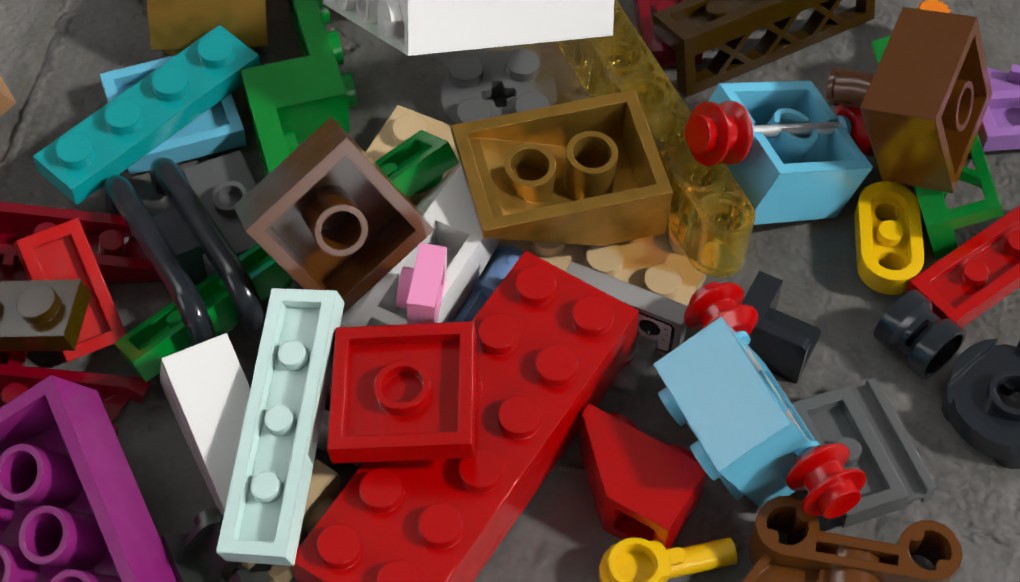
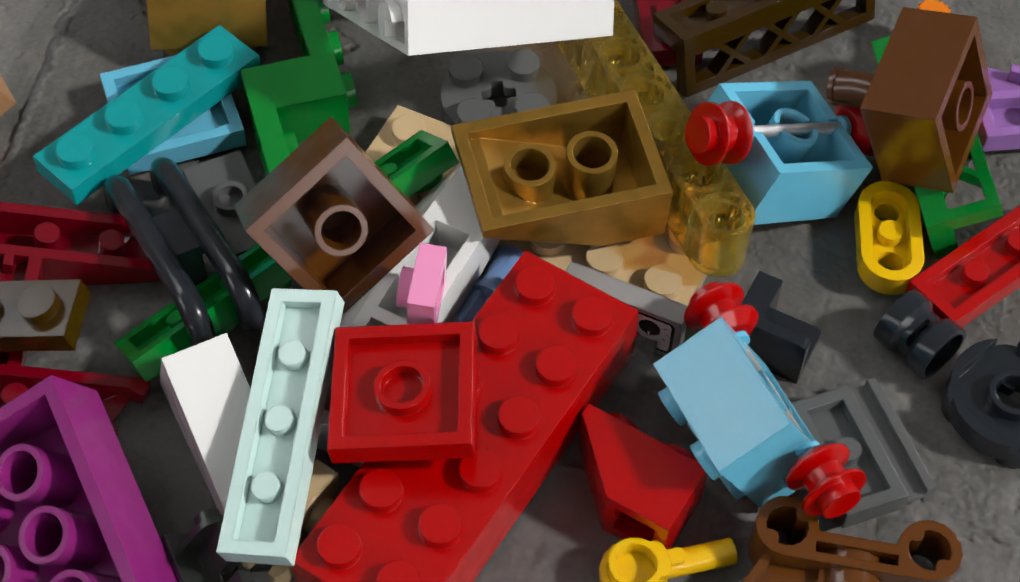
(65, 255): red plate -> none

